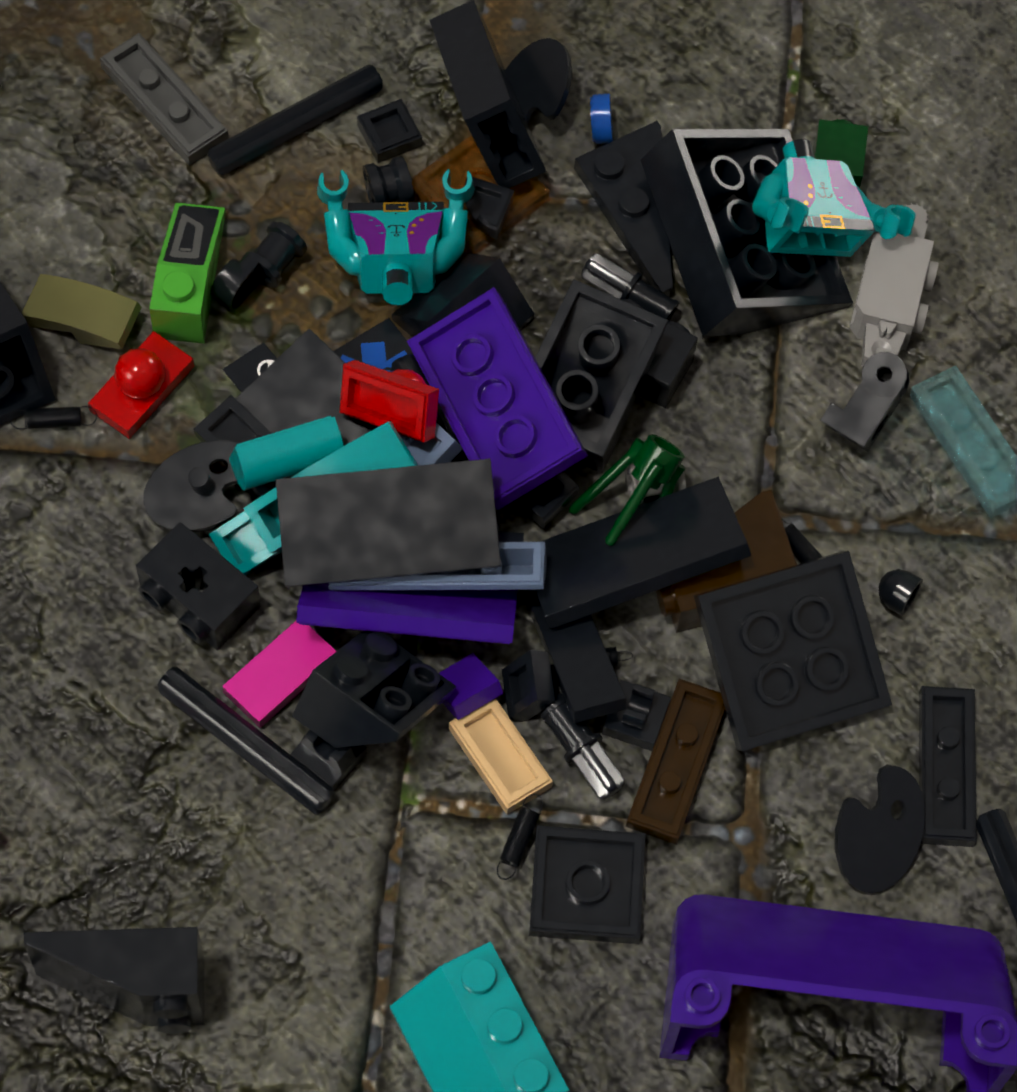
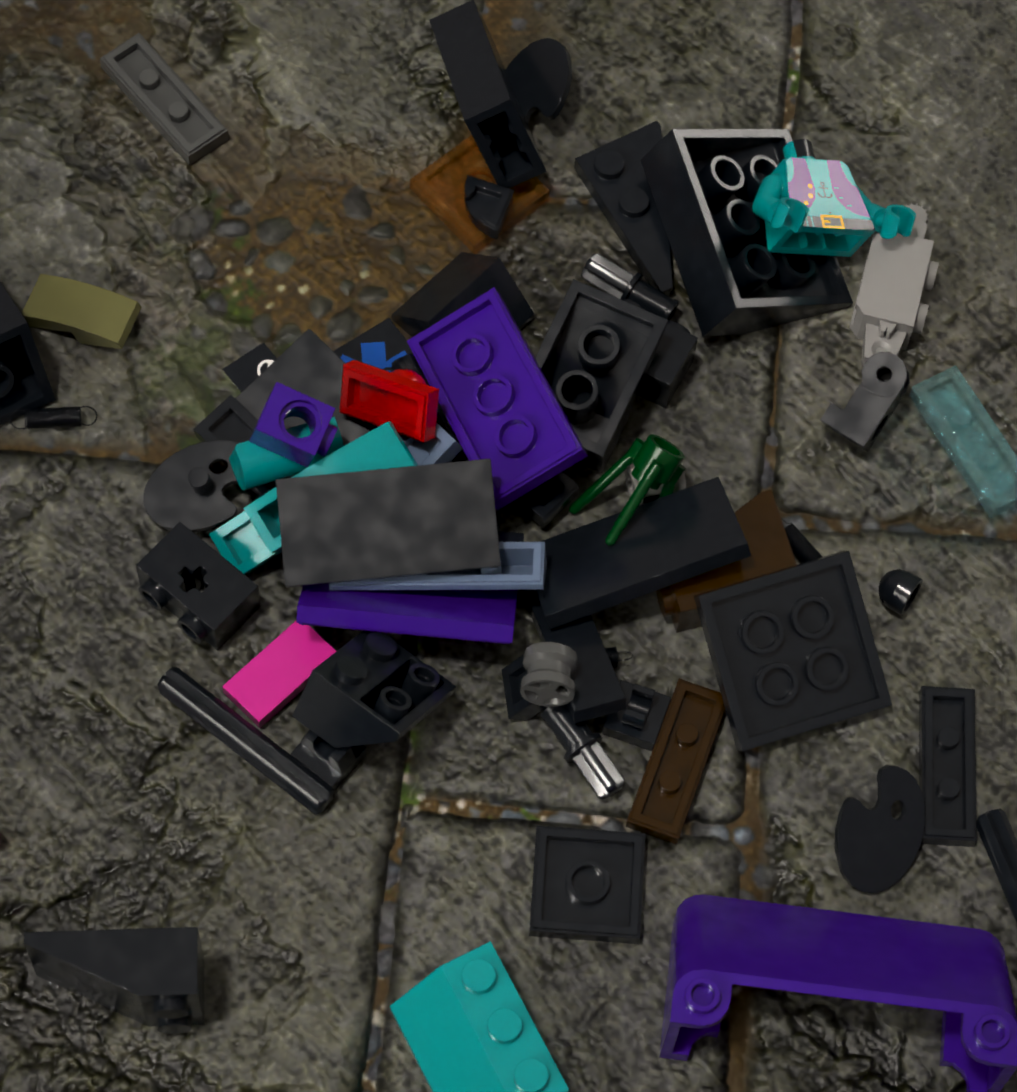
(140, 384): red tile -> none
(187, 272): bright green slope -> none
(262, 266): black connector -> none
(286, 403): none -> dark purple brick
(295, 119): black axle -> none
(388, 182): black wheel -> none
(389, 131): black tile -> none
(396, 244): teal torso -> none
(473, 684): dark purple tile -> none
(501, 756): tan tile -> none
(519, 836): black piece -> none
(549, 674): none -> dark grey wheel
(601, 118): blue tile -> none
(842, 142): dark green brick -> none

